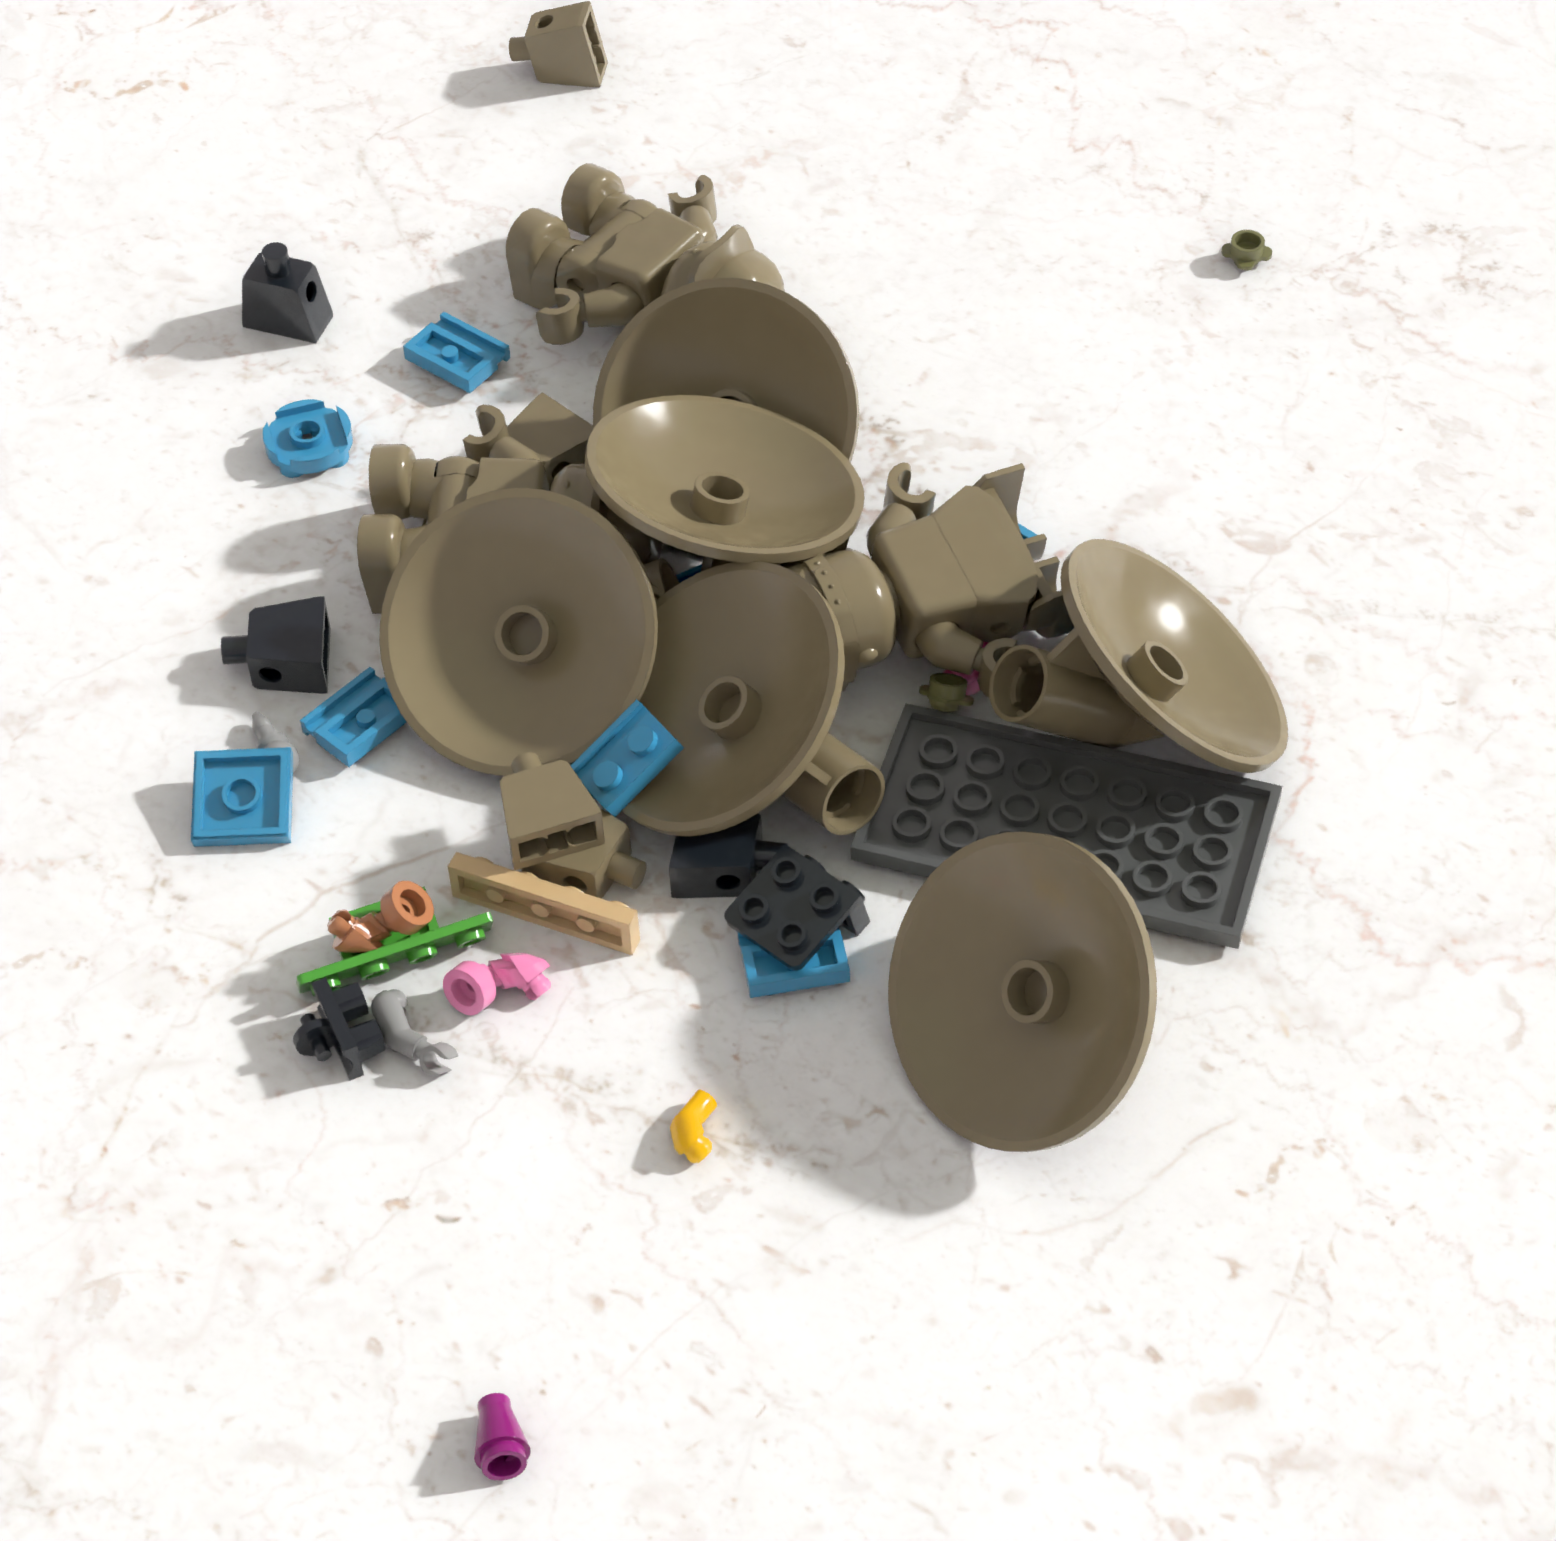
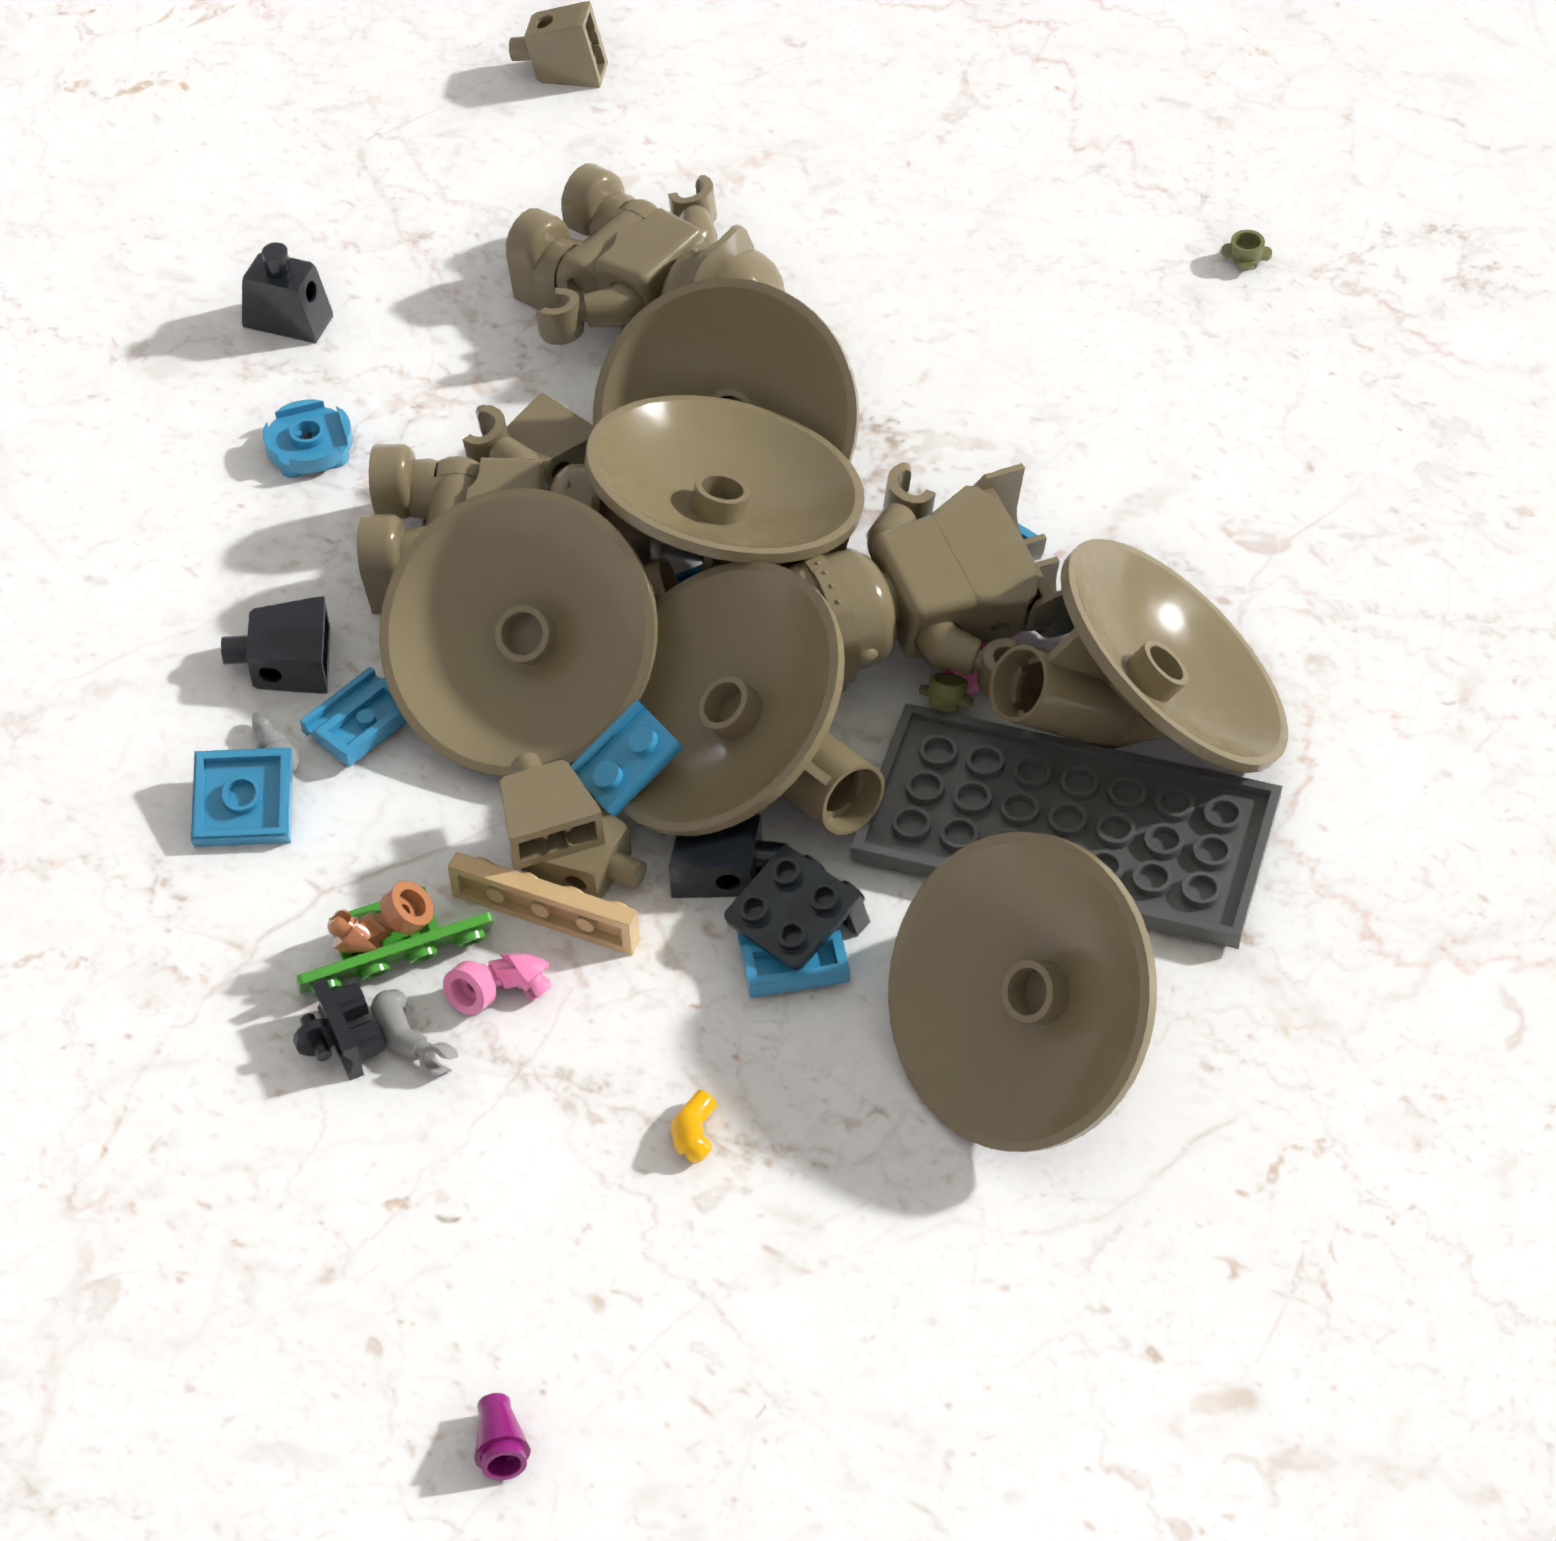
(456, 352): dark azure plate -> none

